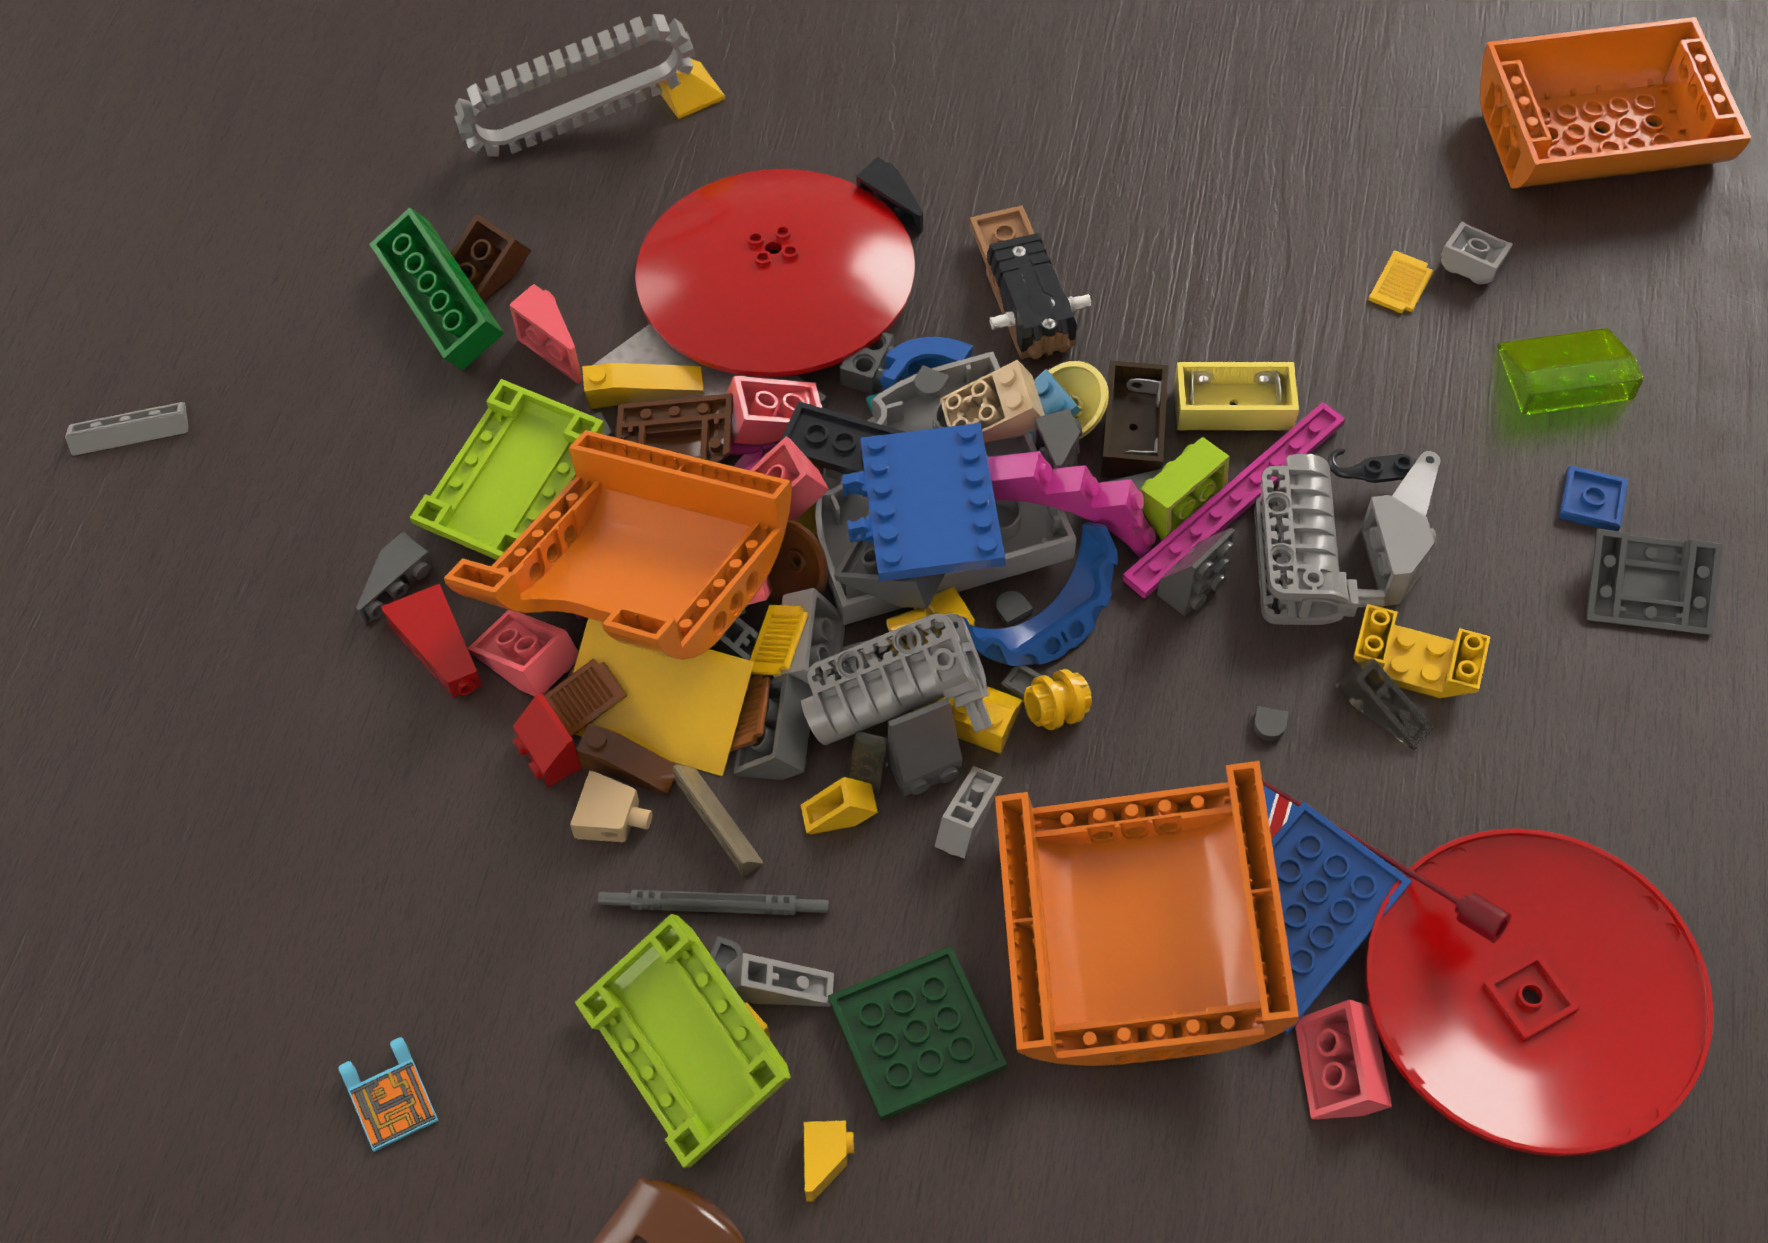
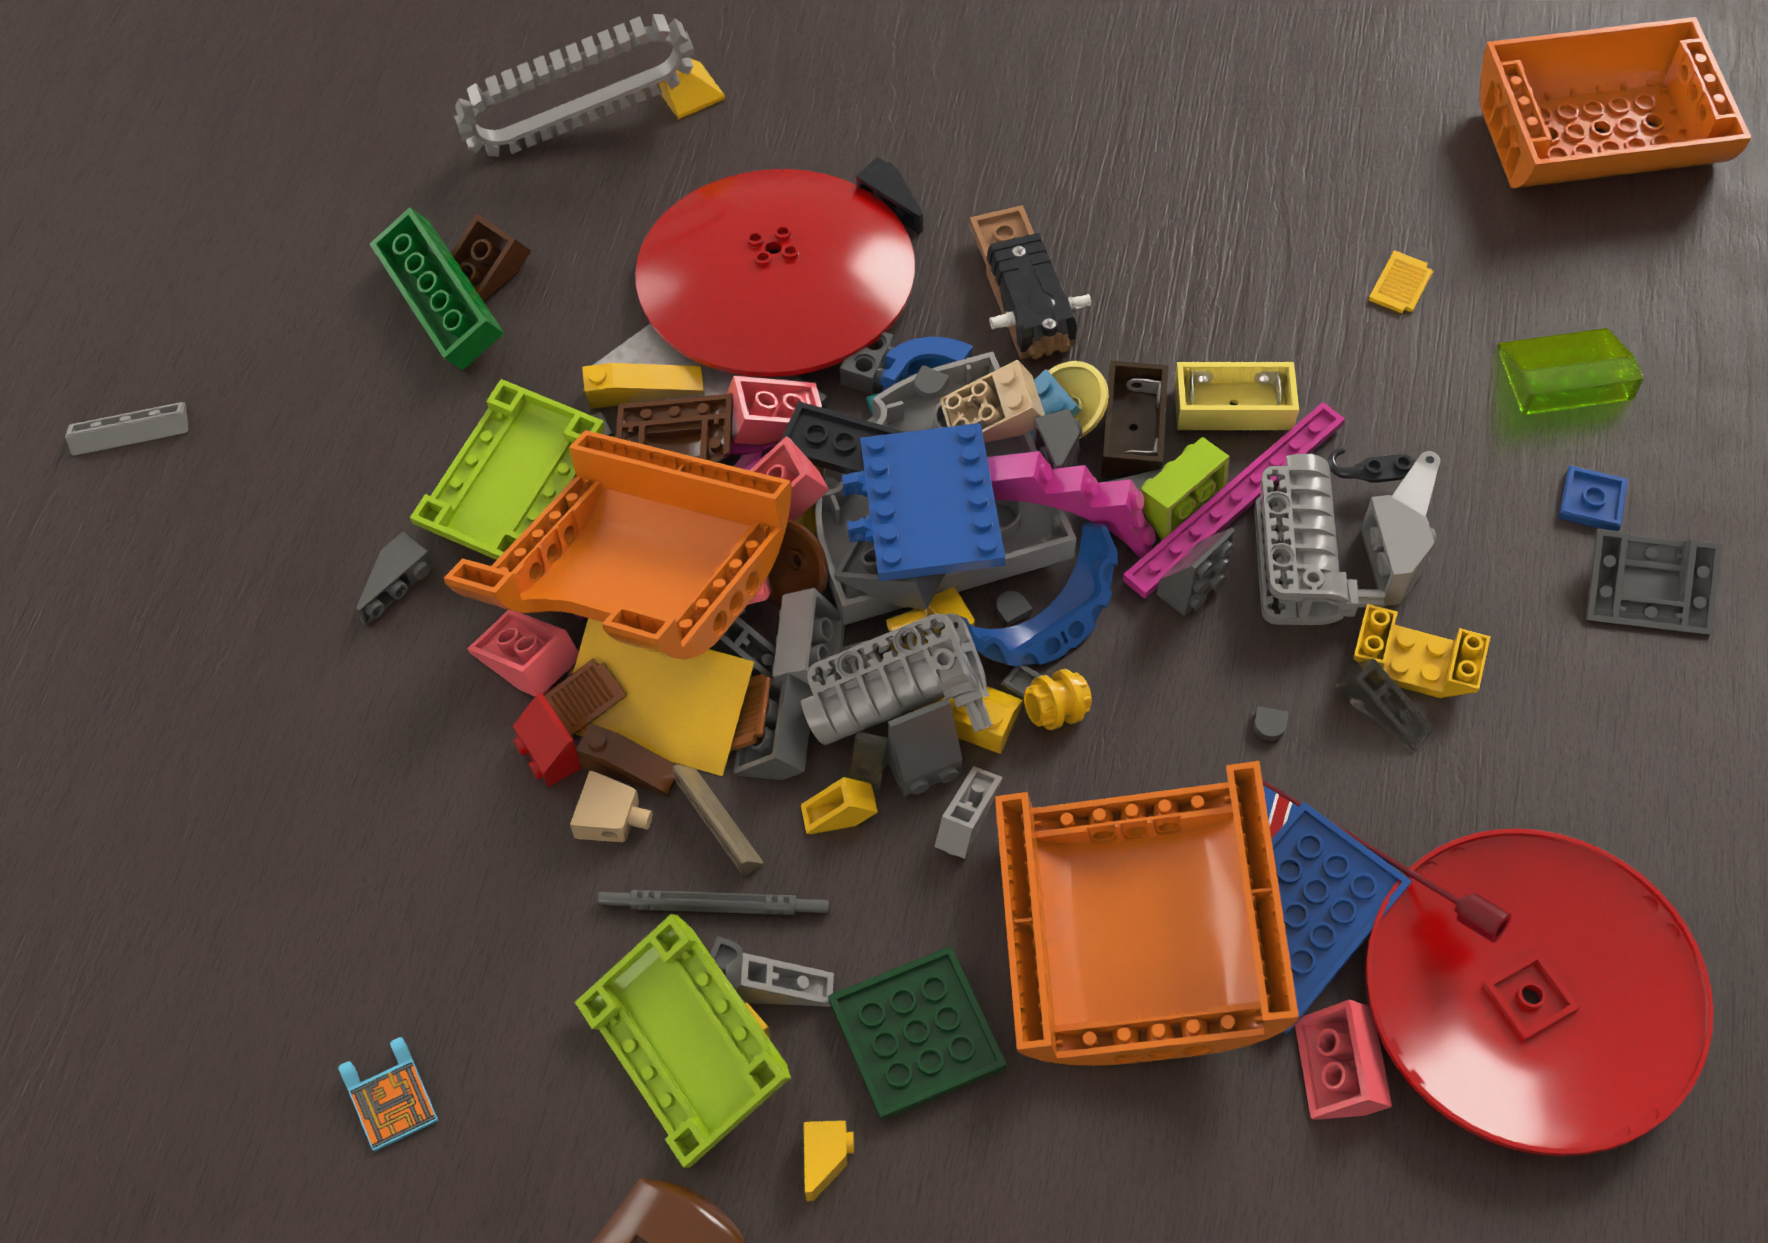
(434, 638): red slope -> none
(544, 330): coral slope -> none
(778, 639): yellow window -> none
(1474, 254): light grey slope -> none

